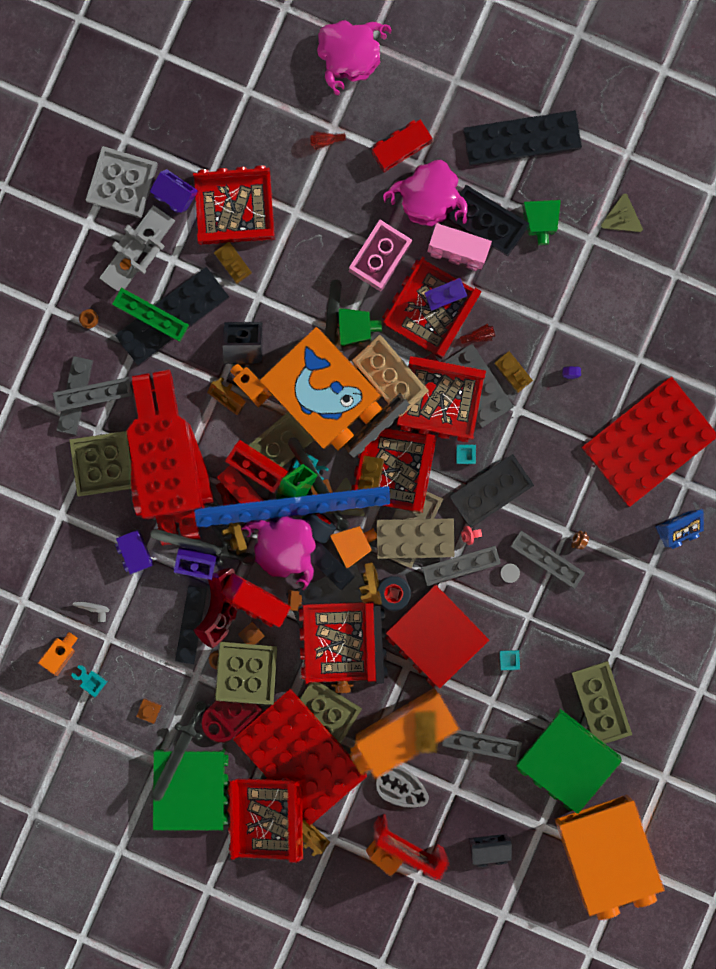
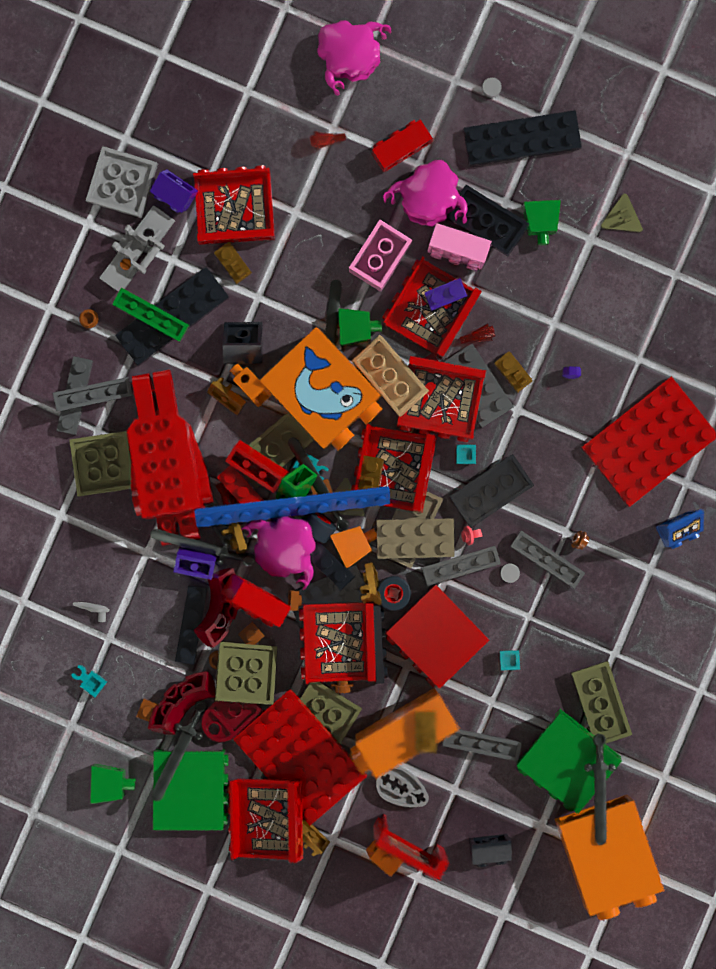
(55, 662): orange torso -> none
(109, 783): none -> green torso
(134, 552): dark purple brick -> none
(179, 700): none -> dark red brick
(375, 426): dark grey plate -> none
(491, 87): none -> light grey tile
(600, 789): none -> pearl dark grey sword

